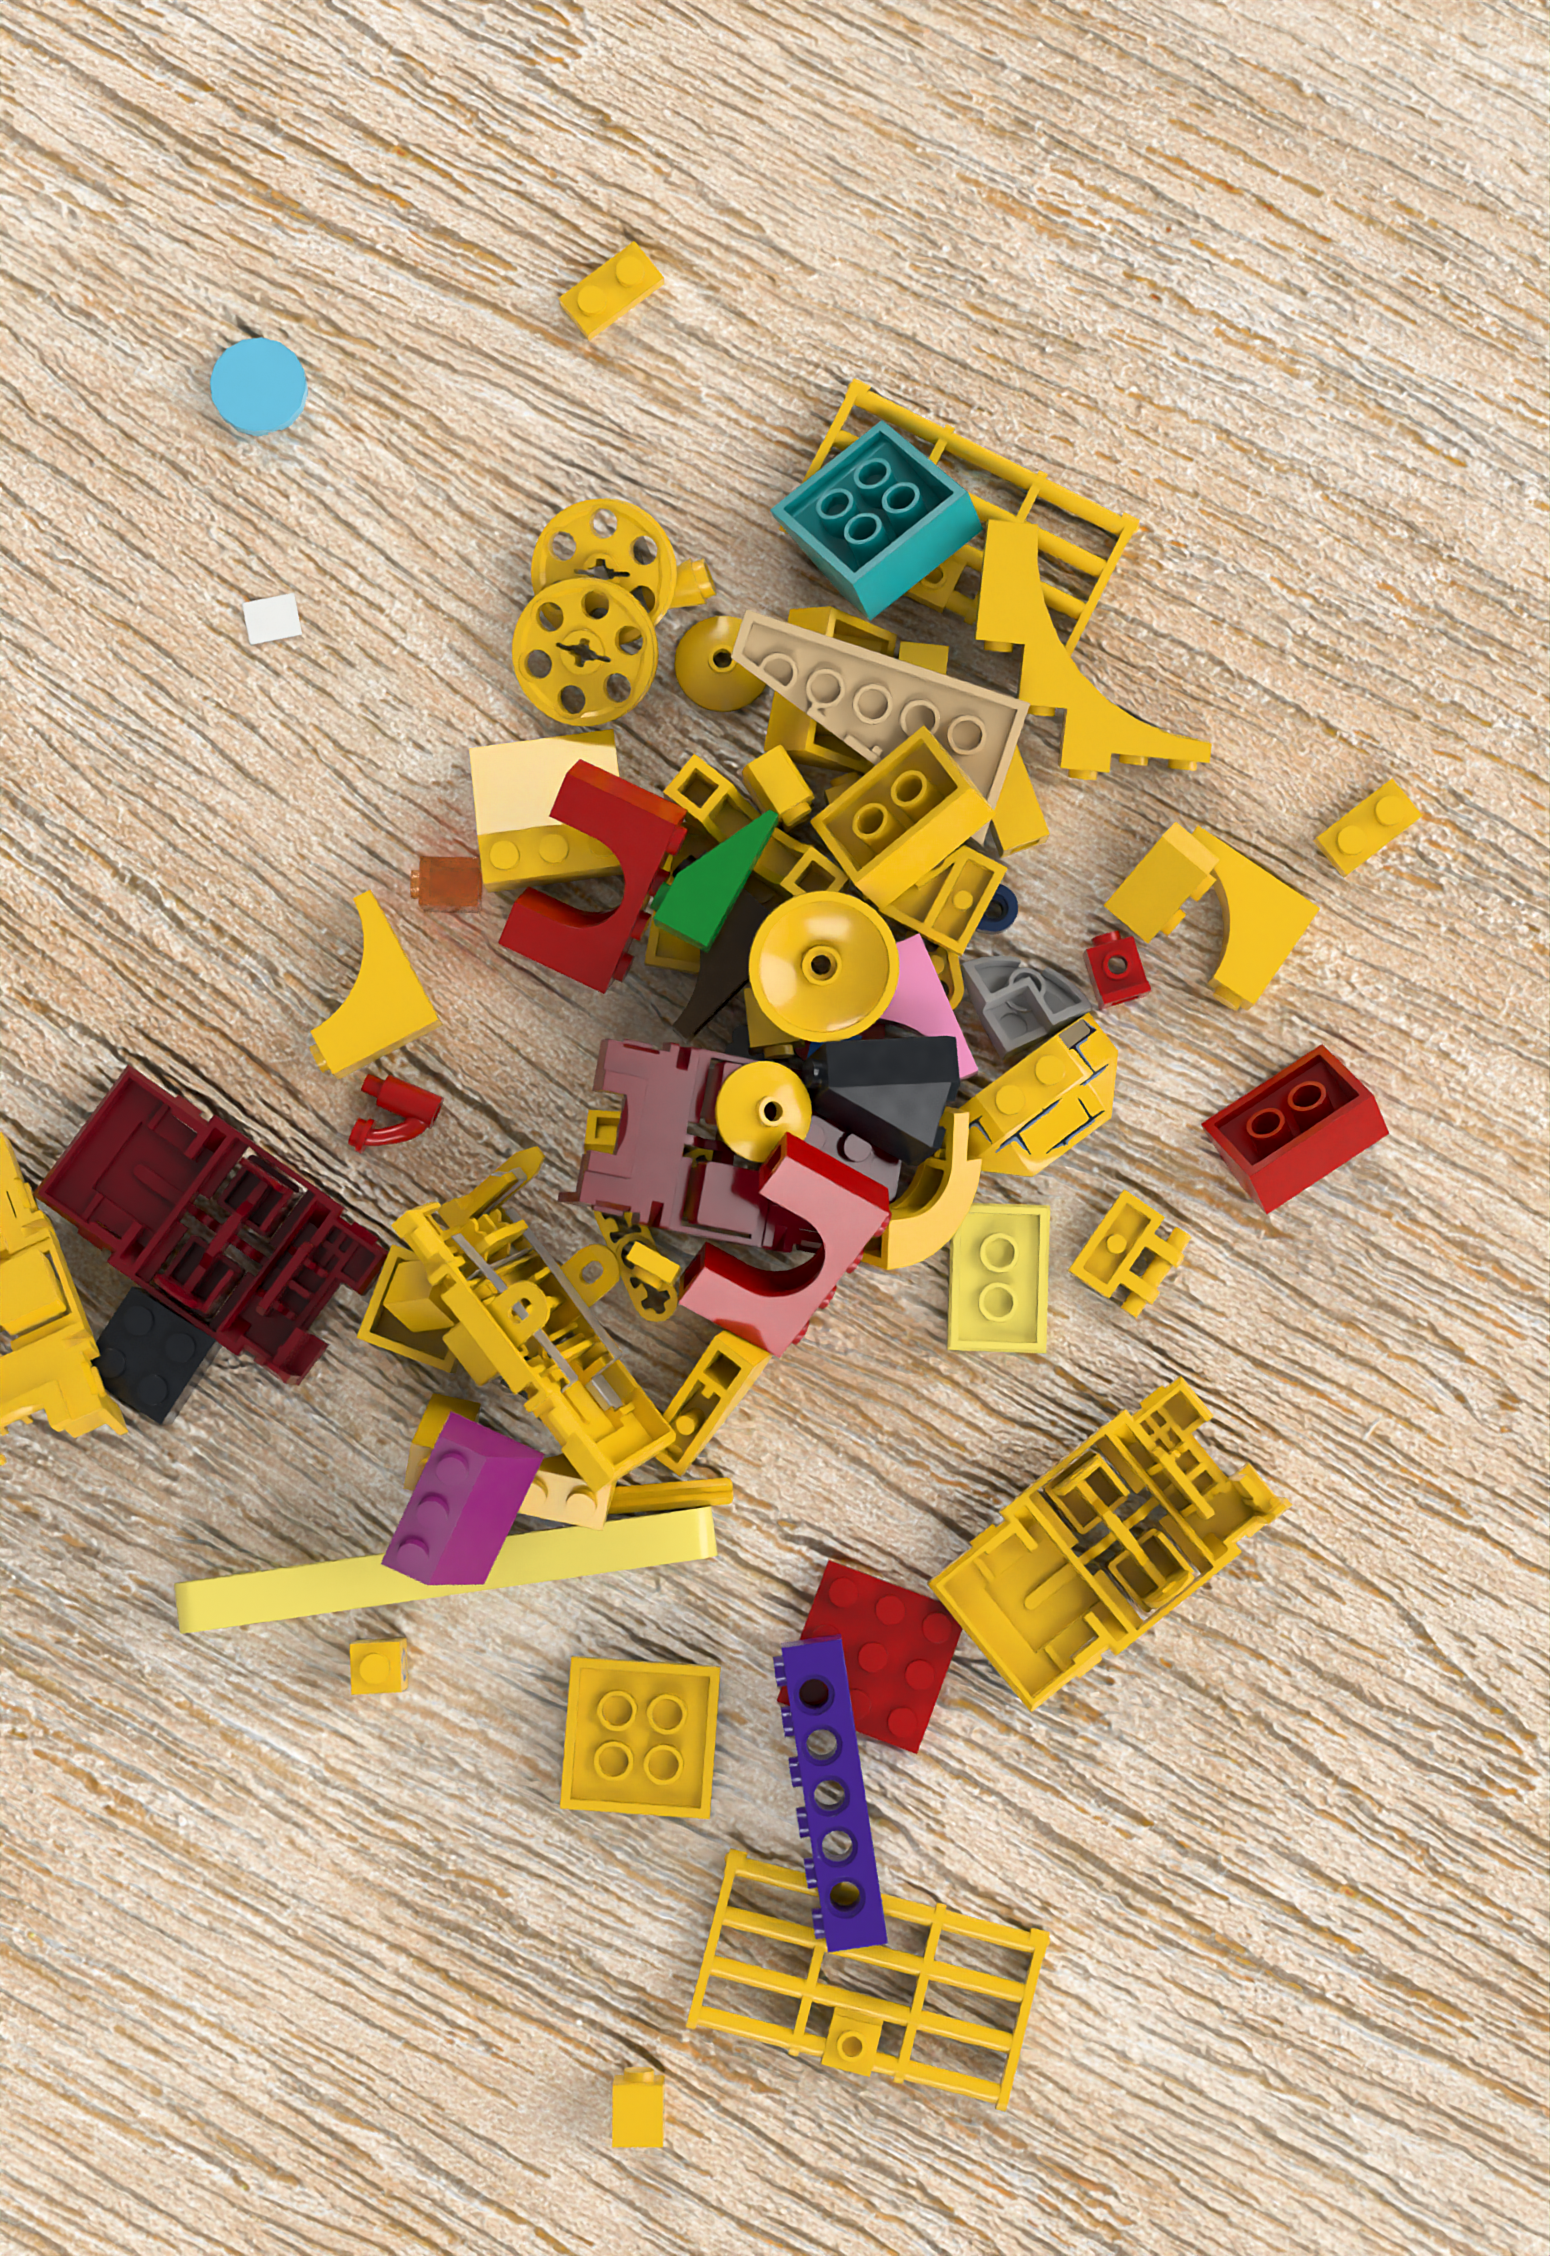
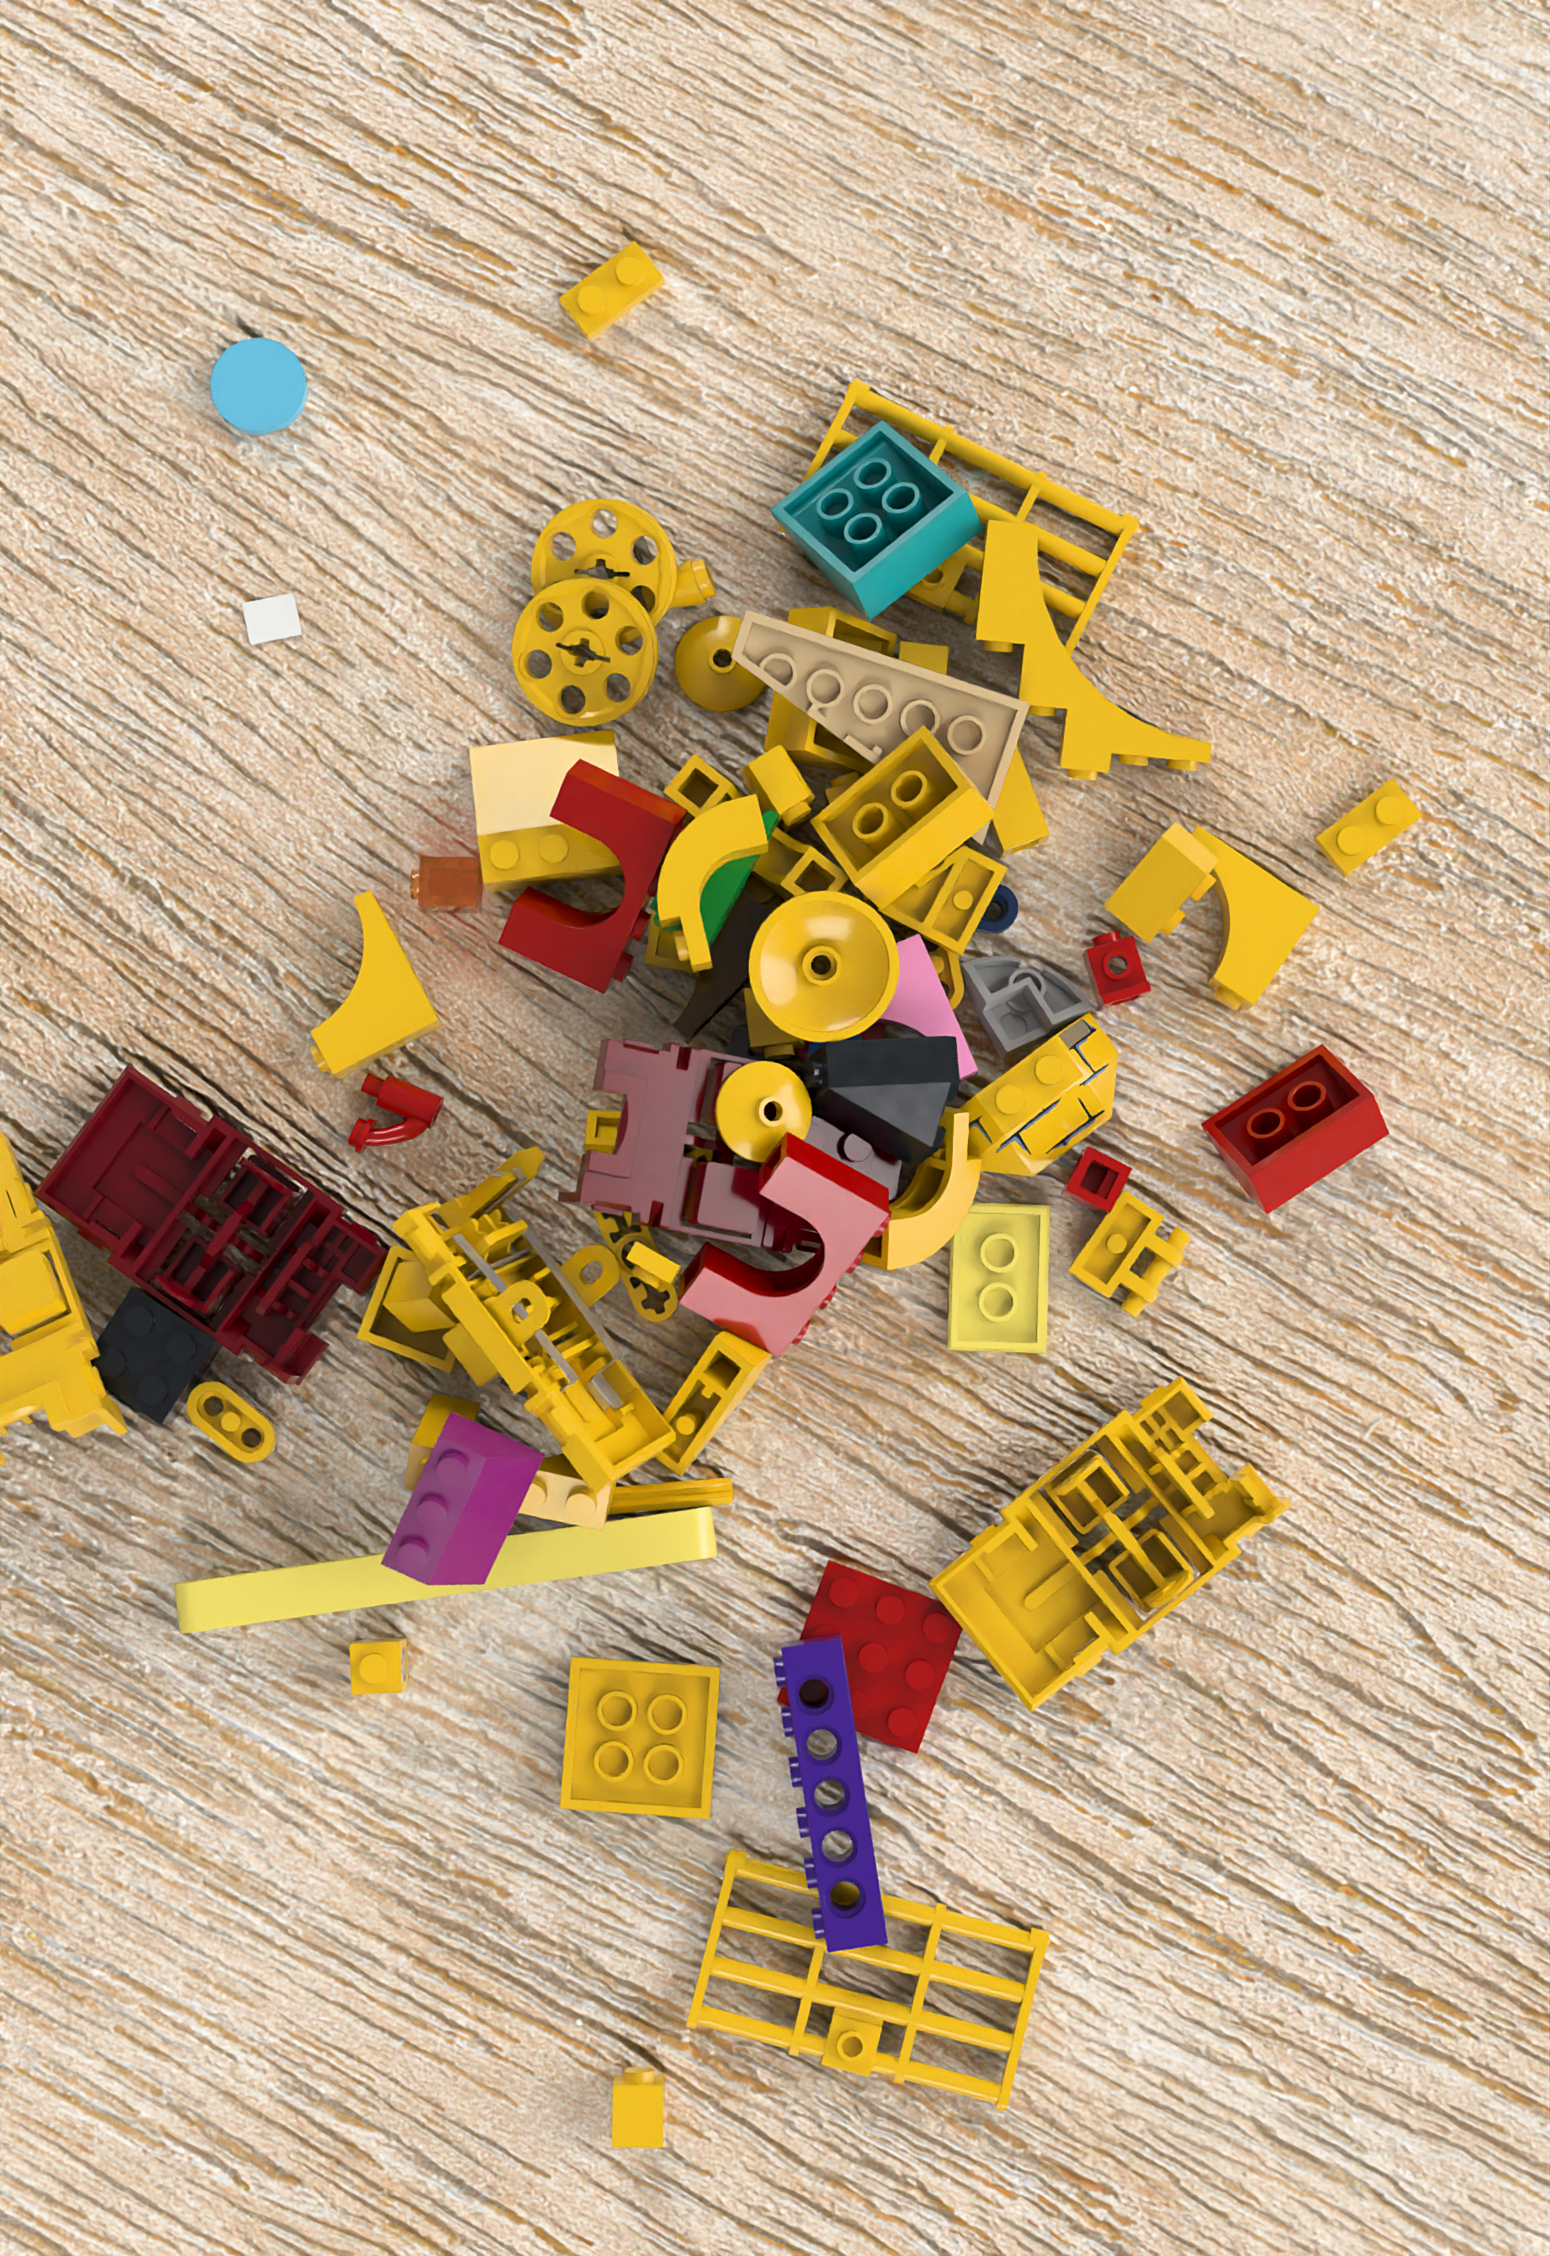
(232, 1423): none -> yellow plate
(705, 845): none -> yellow arch
(1096, 1180): none -> red brick

